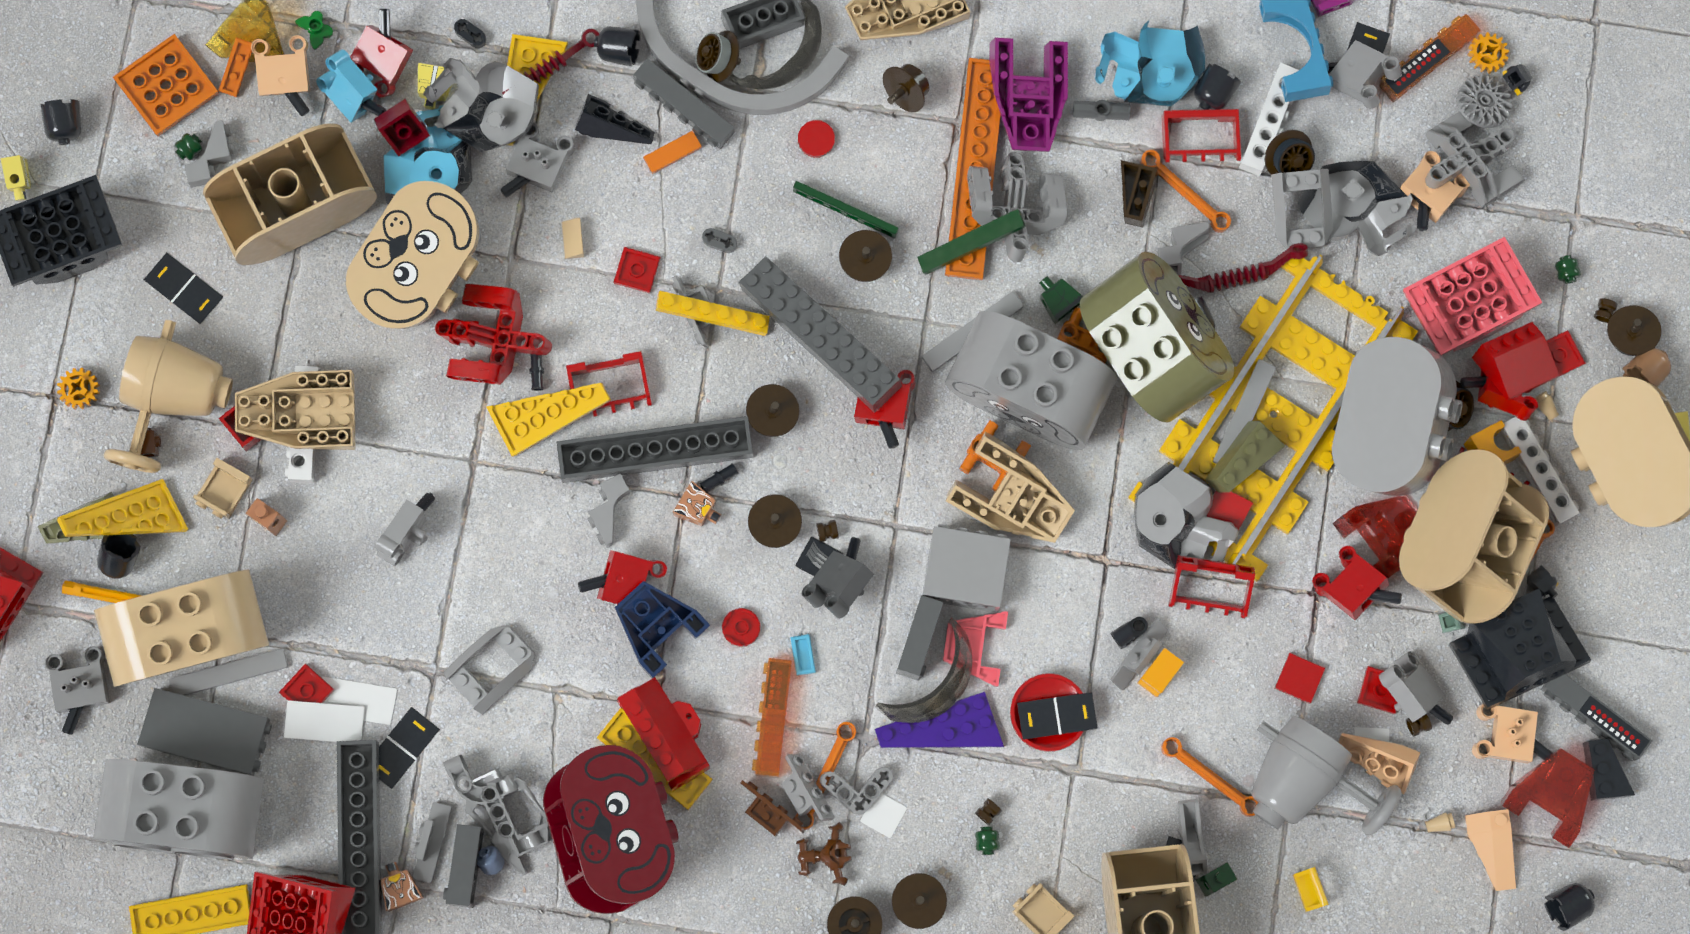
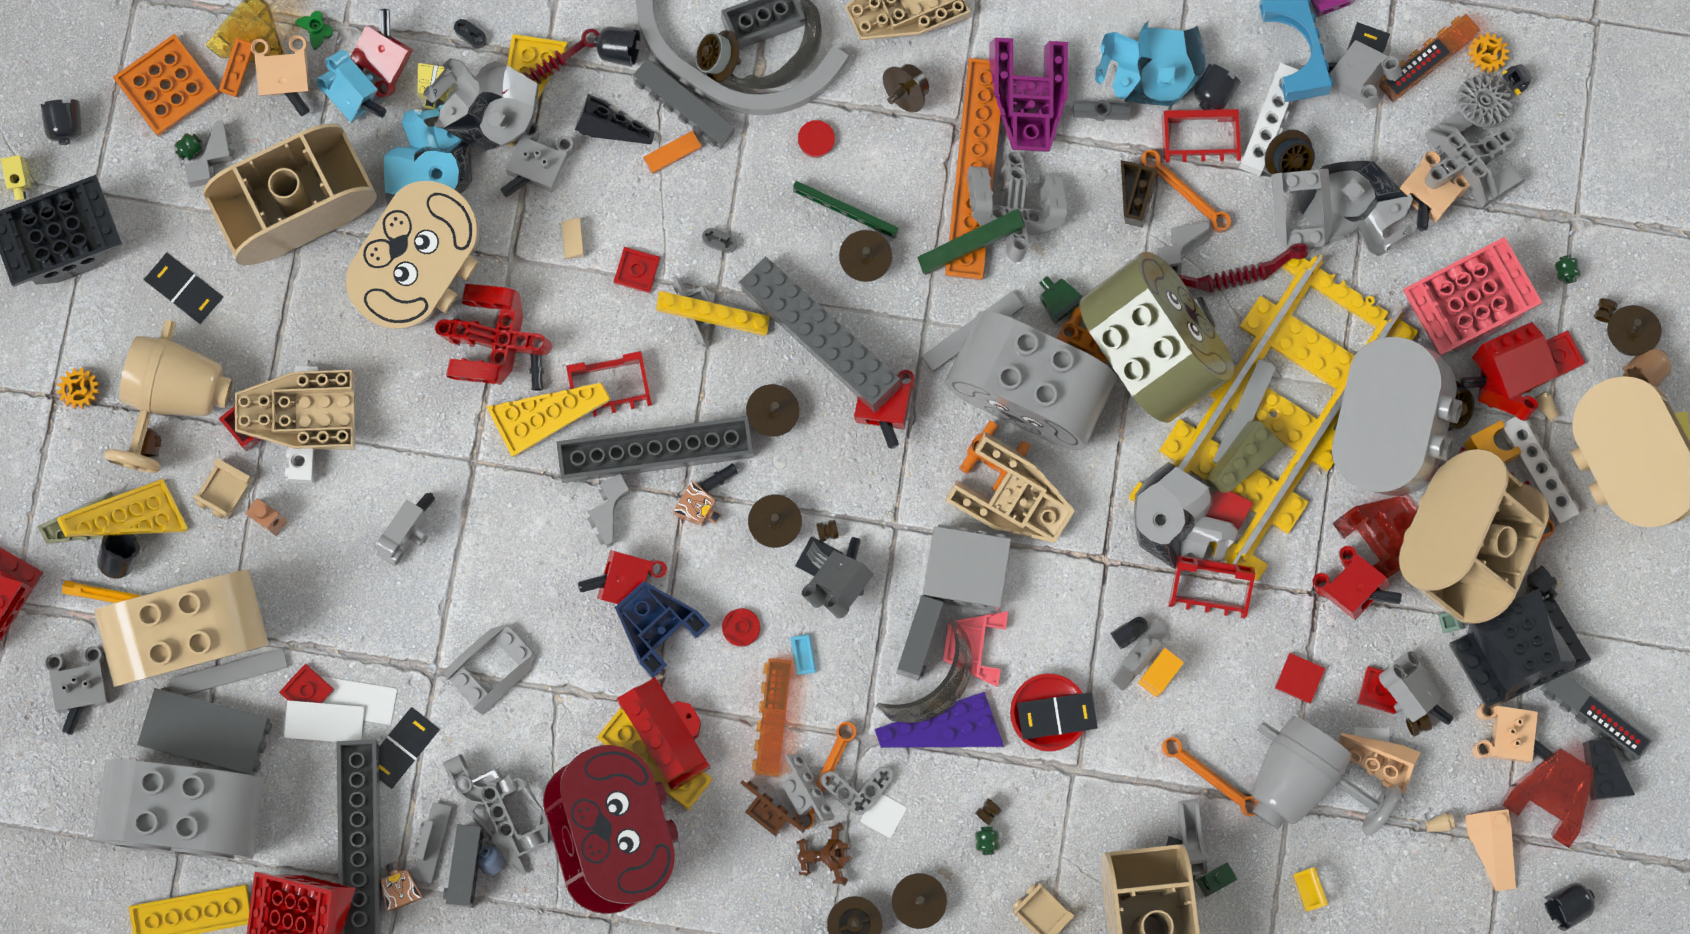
(401, 127): dark red brick -> none

